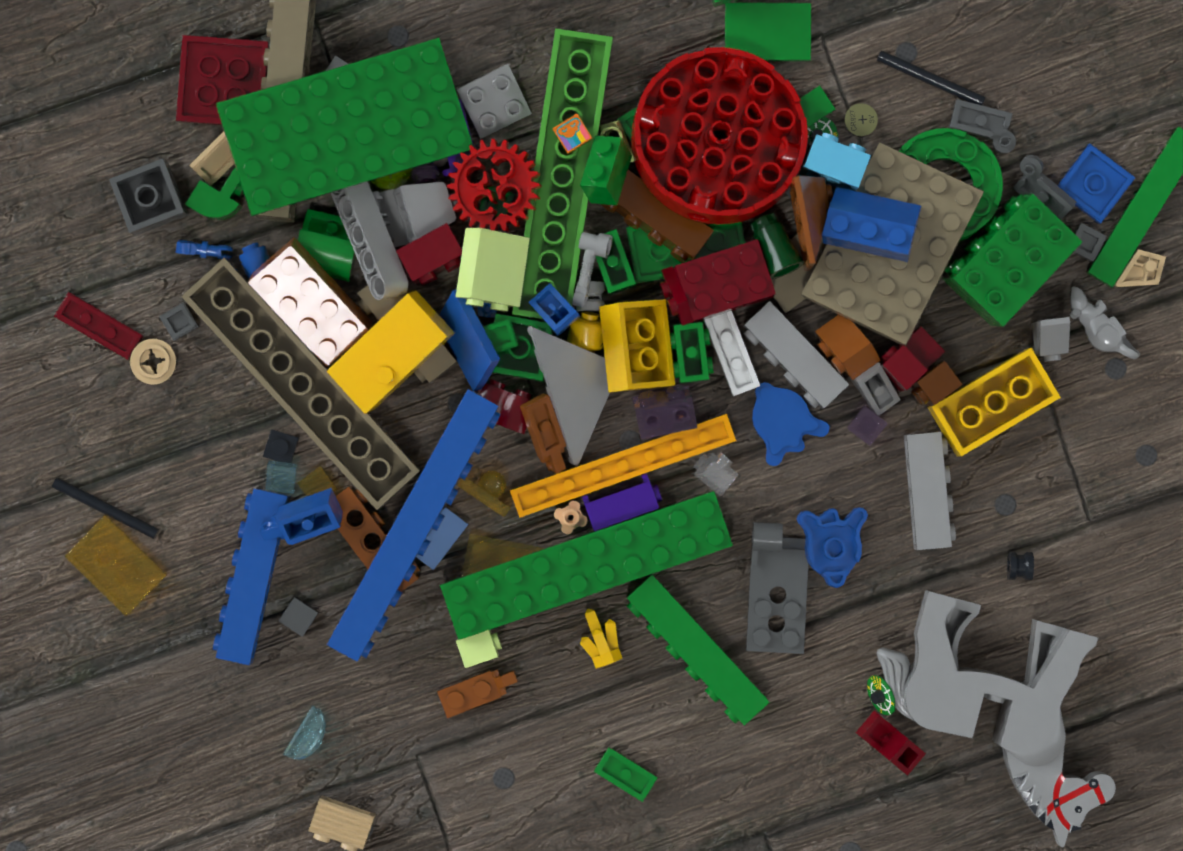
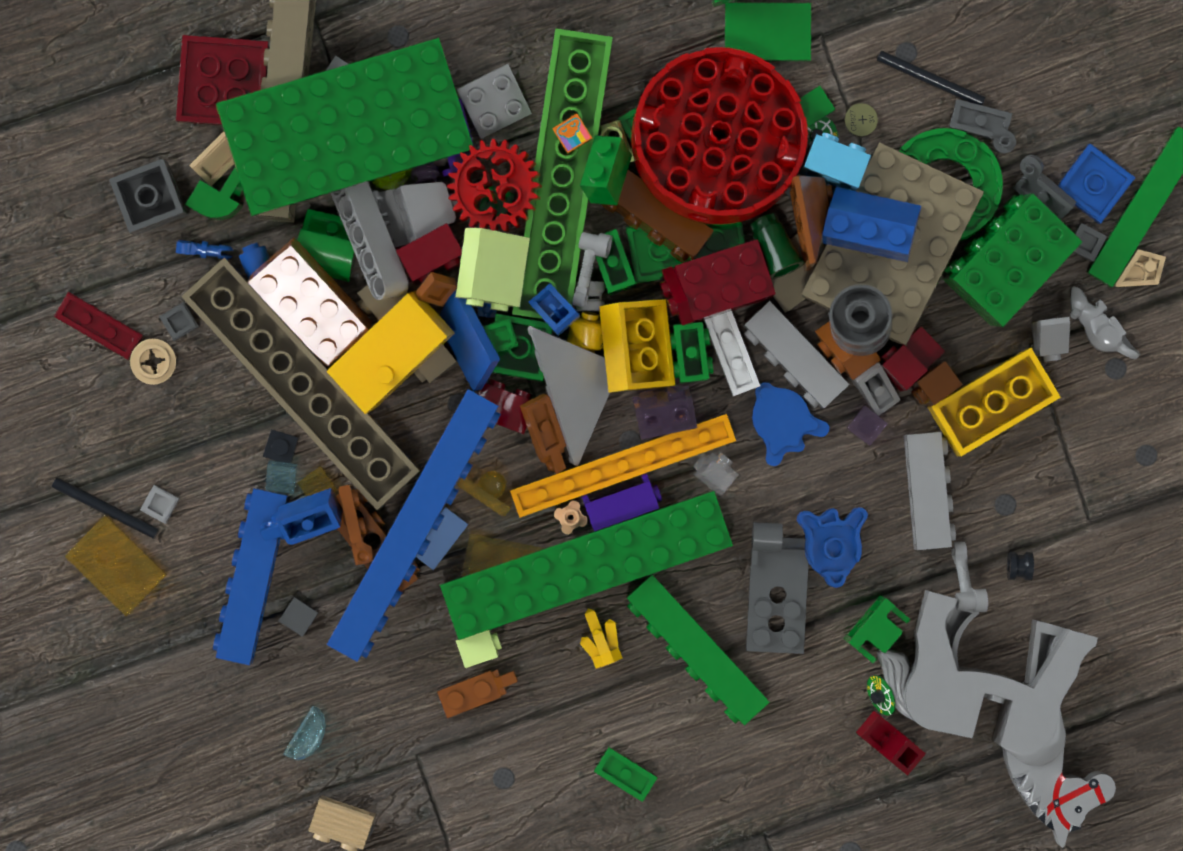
(160, 504): none -> light grey tile
(355, 526): none -> dark orange hinge
(436, 289): none -> dark orange plate
(860, 320): none -> dark grey wheel
(876, 628): none -> green panel
(968, 598): none -> light grey brick

